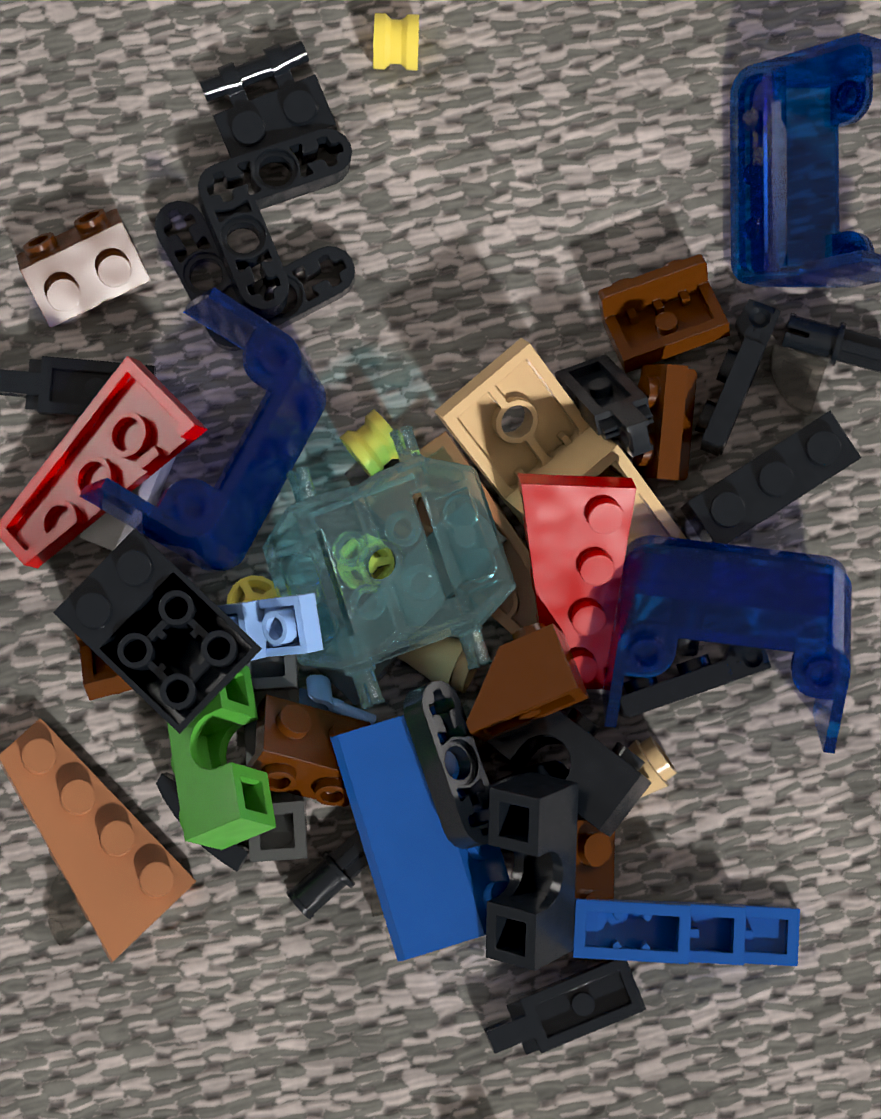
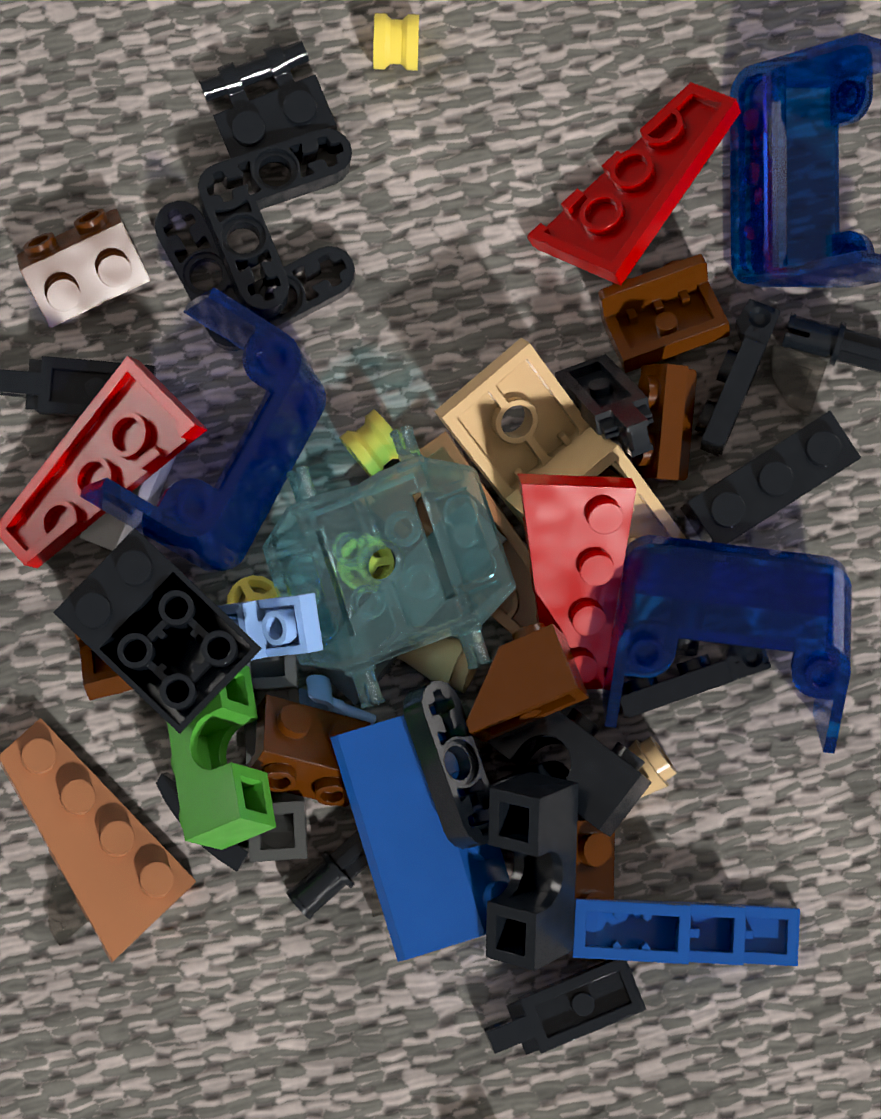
(629, 203): none -> red wing

